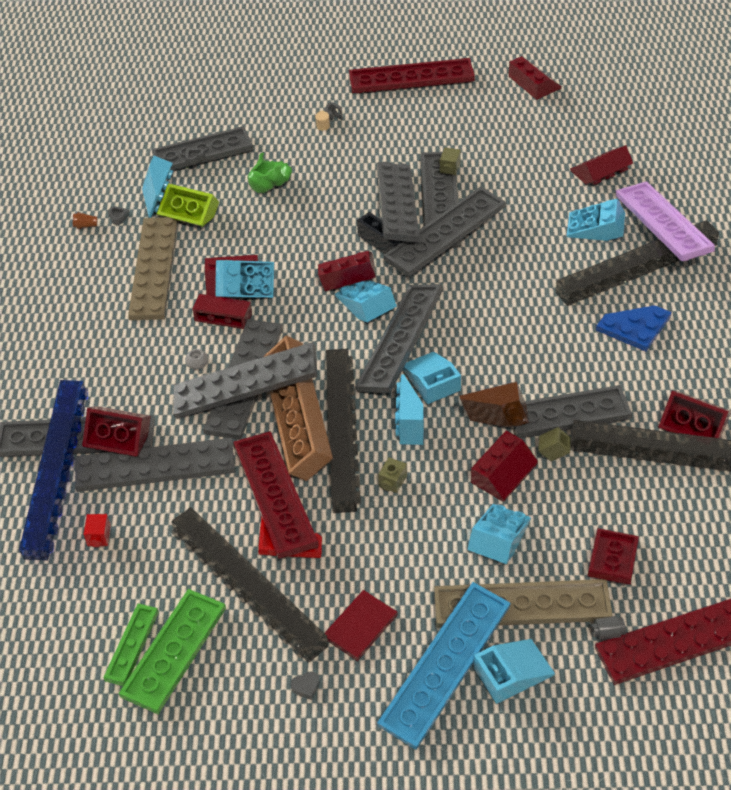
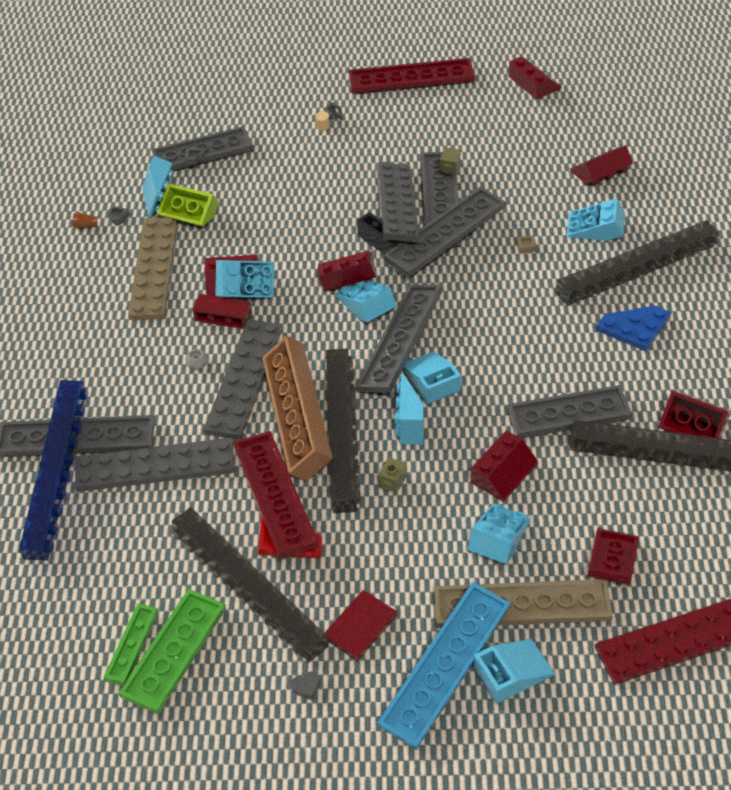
(97, 530): red brick -> none
(115, 430): dark red slope -> none
(245, 380): dark grey plate -> none
(268, 174): bright green hair -> none
(497, 406): reddish brown slope -> none
(526, 244): none -> dark tan tile
(554, 444): olive brick -> none
(608, 628): dark grey brick -> none
(665, 221): lavender plate -> none

